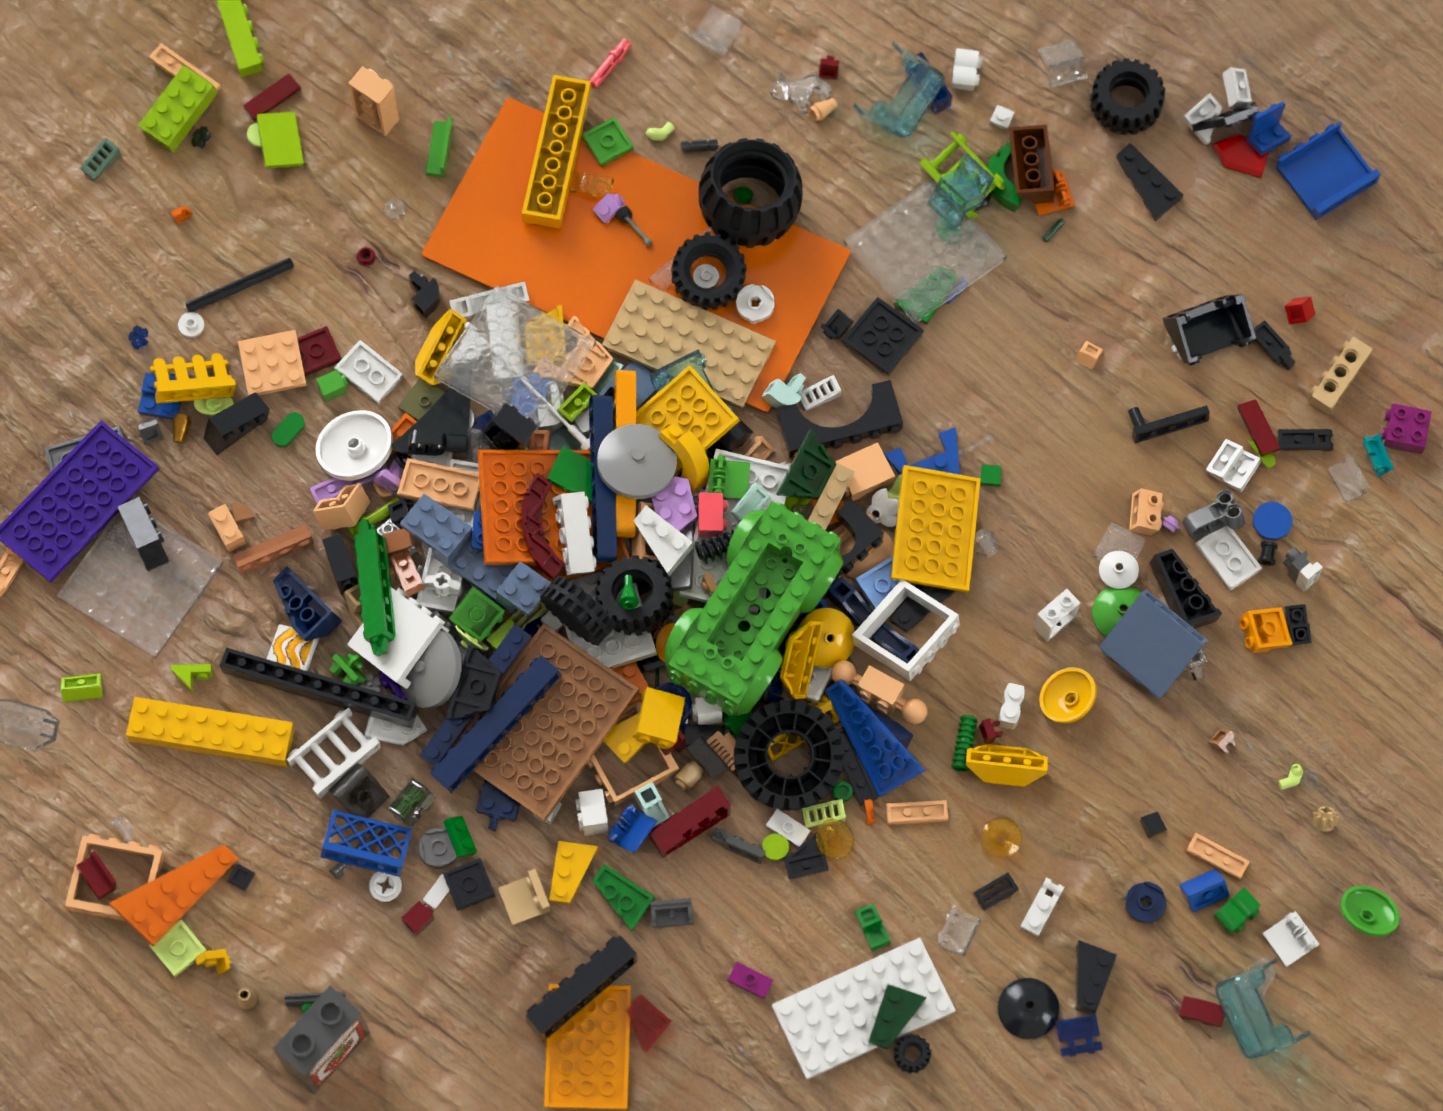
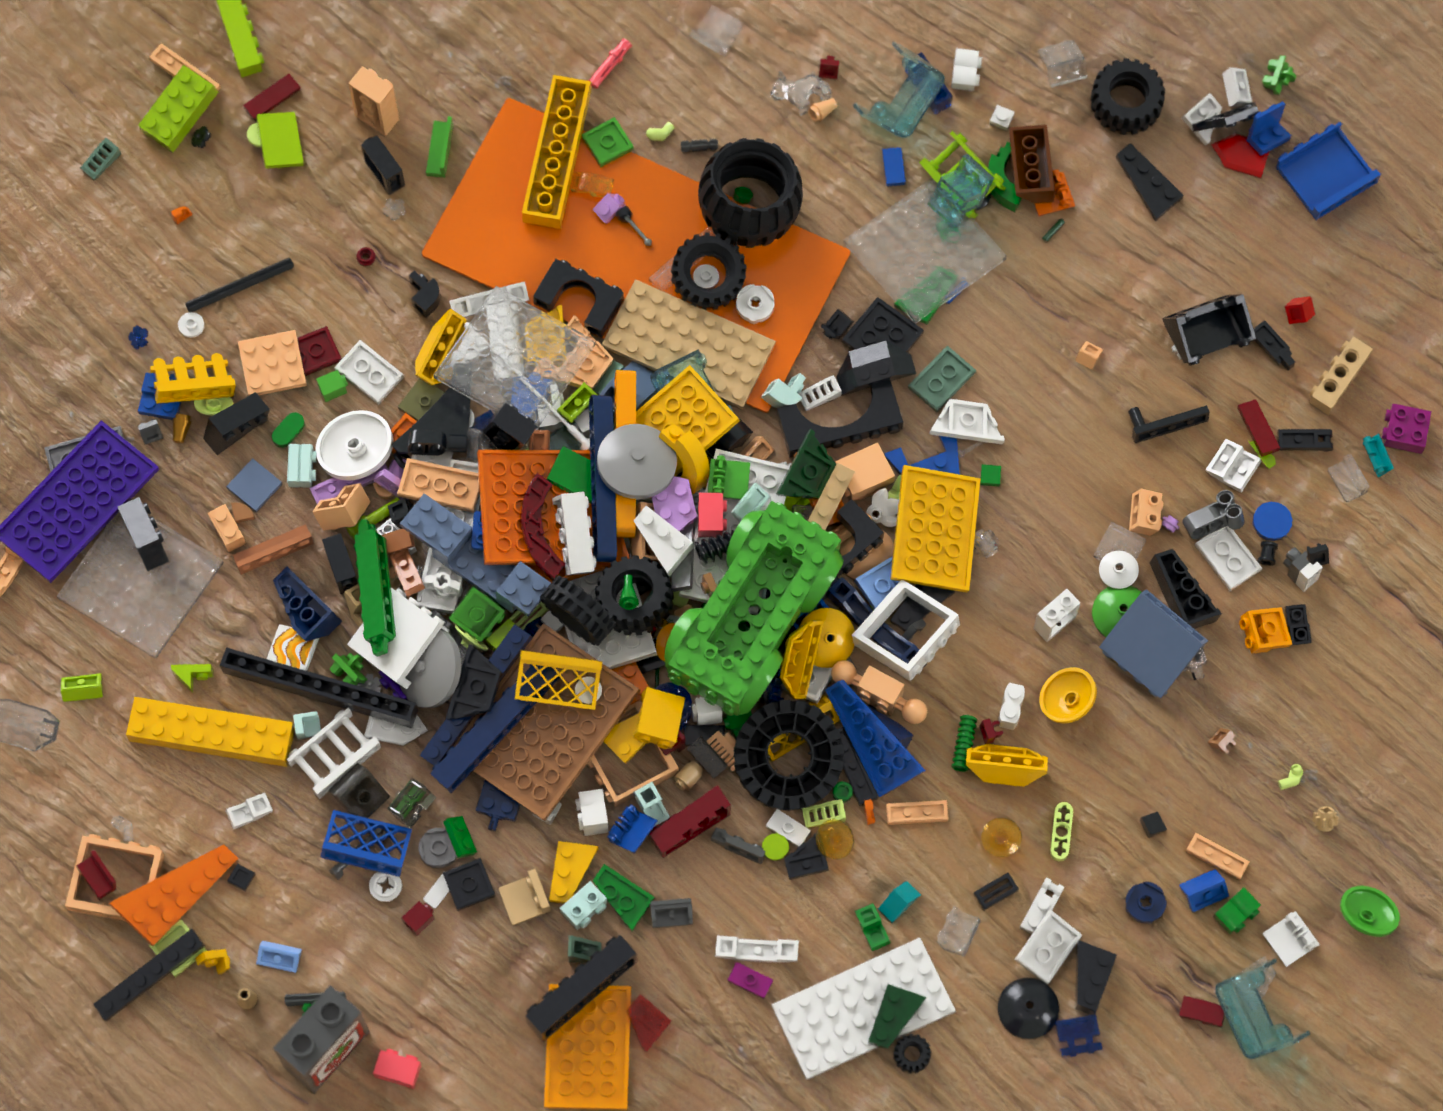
(149, 974): none -> black plate
(249, 811): none -> white slope
(254, 485): none -> sand blue tile
(278, 956): none -> light blue slope
(300, 465): none -> light aqua brick
(307, 724): none -> light aqua panel
(382, 164): none -> black window
(397, 1068): none -> coral brick
(564, 276): none -> black arch
(565, 663): none -> yellow fence
(581, 949): none -> sand green slope
(584, 905): none -> light aqua brick
(586, 697): none -> white piece
(757, 950): none -> white slope
(873, 365): none -> black wedge
(893, 166): none -> blue tile
(899, 901): none -> teal slope
(919, 625): none -> dark grey tile
(942, 378): none -> sand green tile
(968, 422): none -> white wing
(1048, 947): none -> white tile
(1068, 818): none -> yellowish green beam
(1282, 75): none -> bright green hips
(1318, 554): none -> black tile

